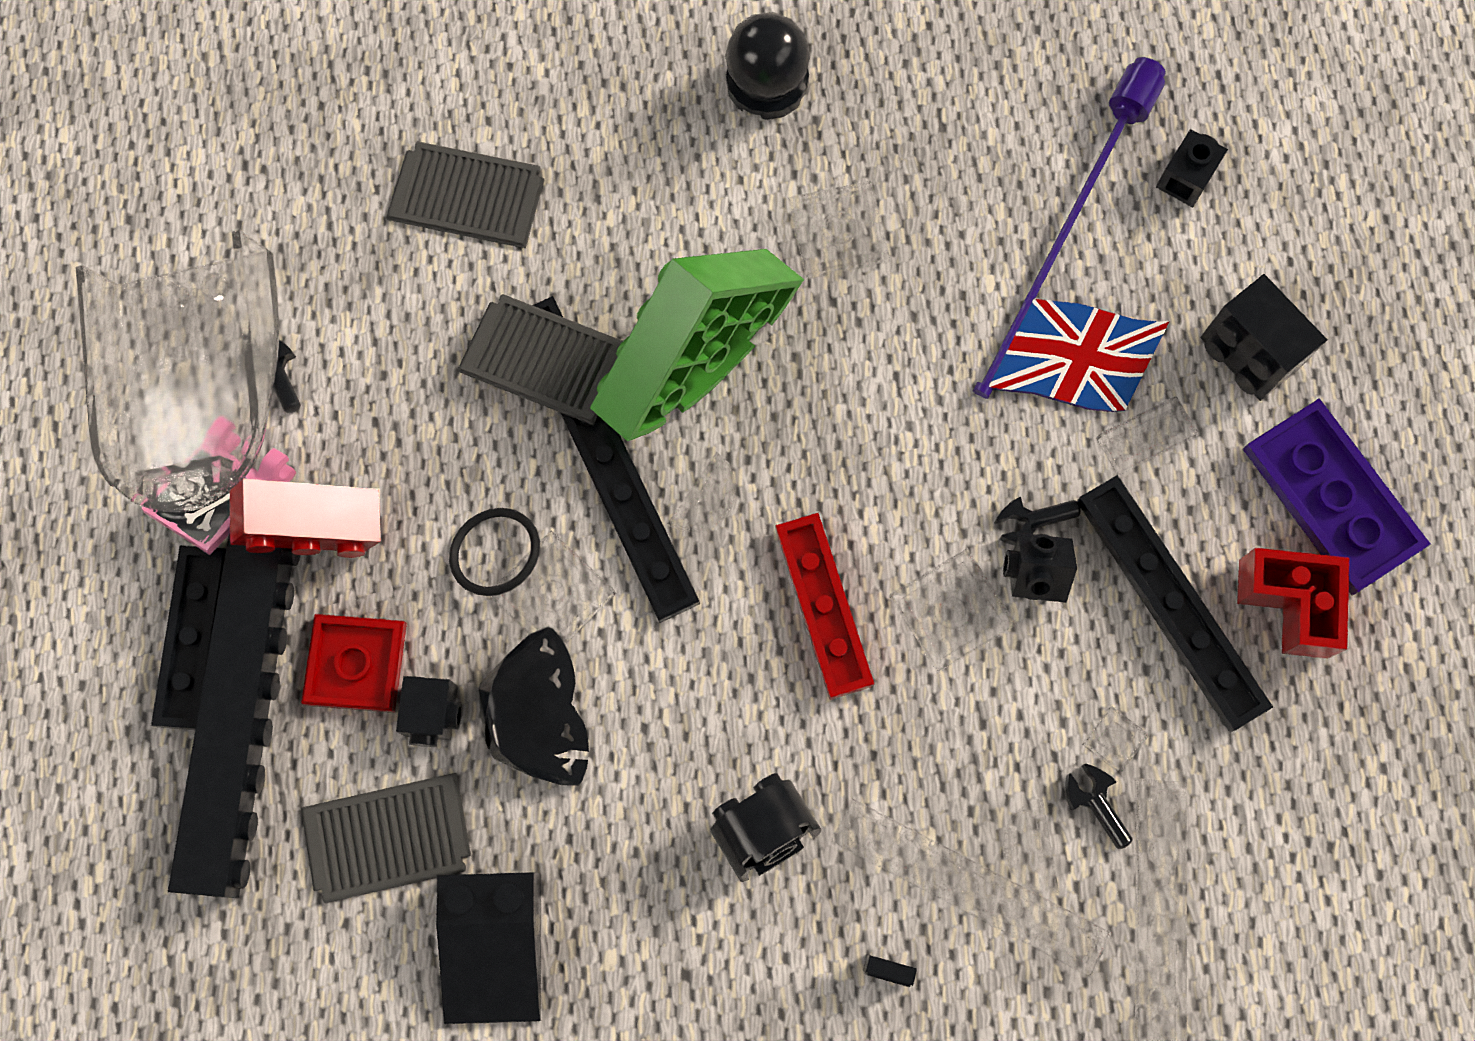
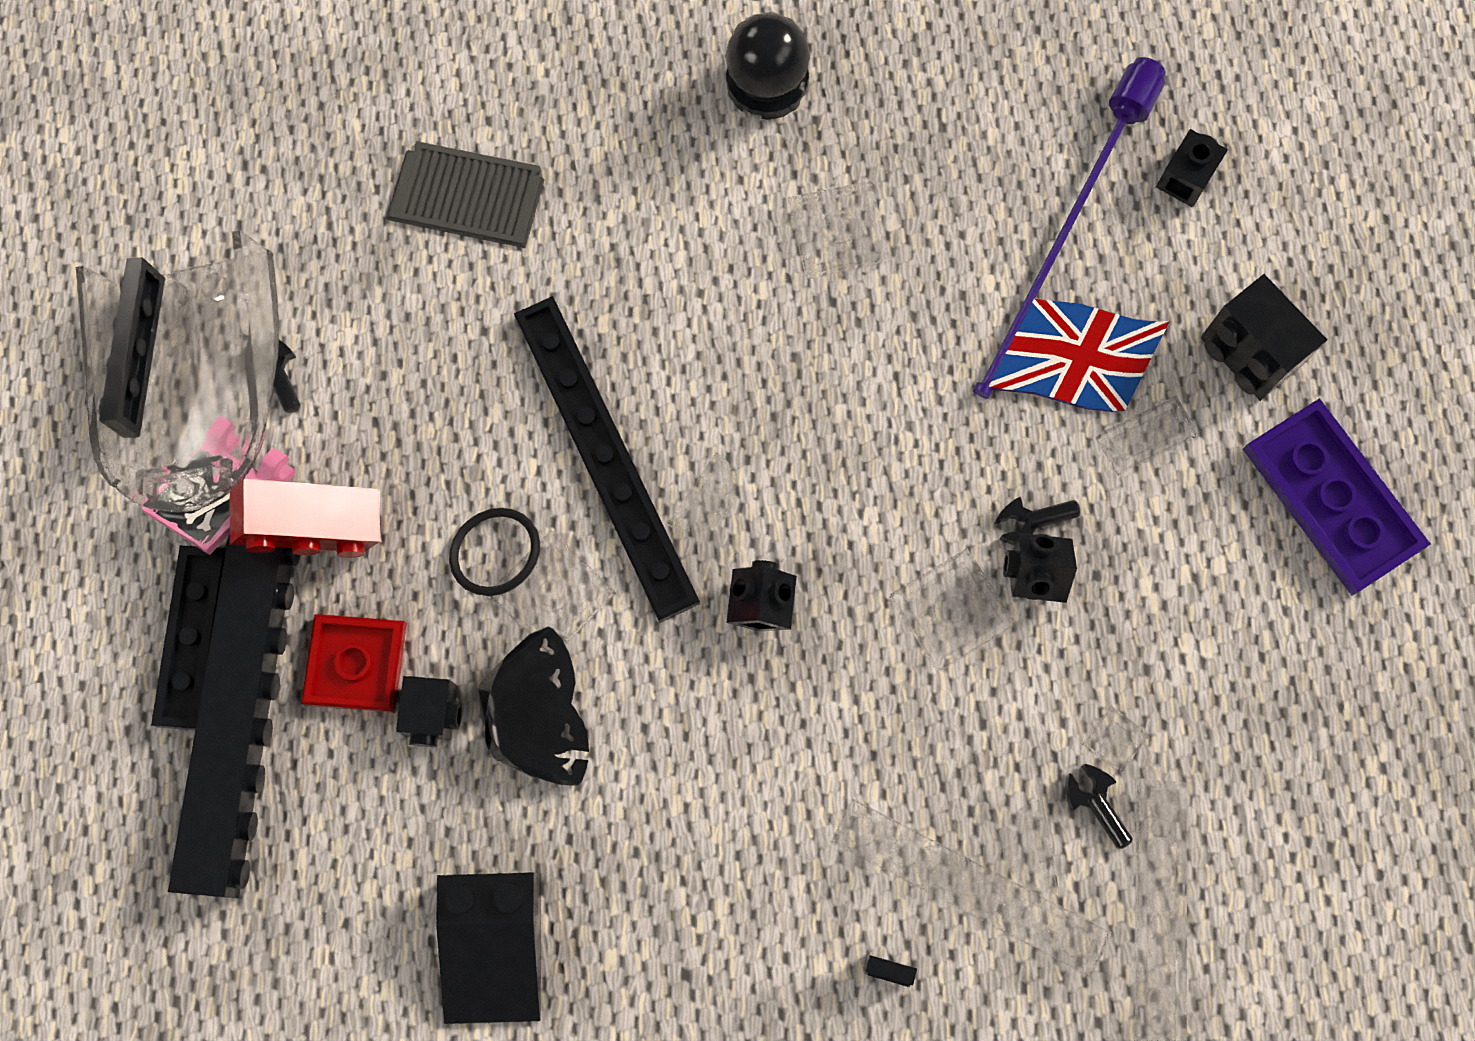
(132, 348): none -> black plate
(386, 838): dark grey window -> none
(540, 357): dark grey window -> none
(691, 335): bright green brick -> none
(761, 597): none -> black brick
(763, 827): black brick -> none
(824, 606): red plate -> none
(1174, 604): black plate -> none
(1310, 592): red brick -> none

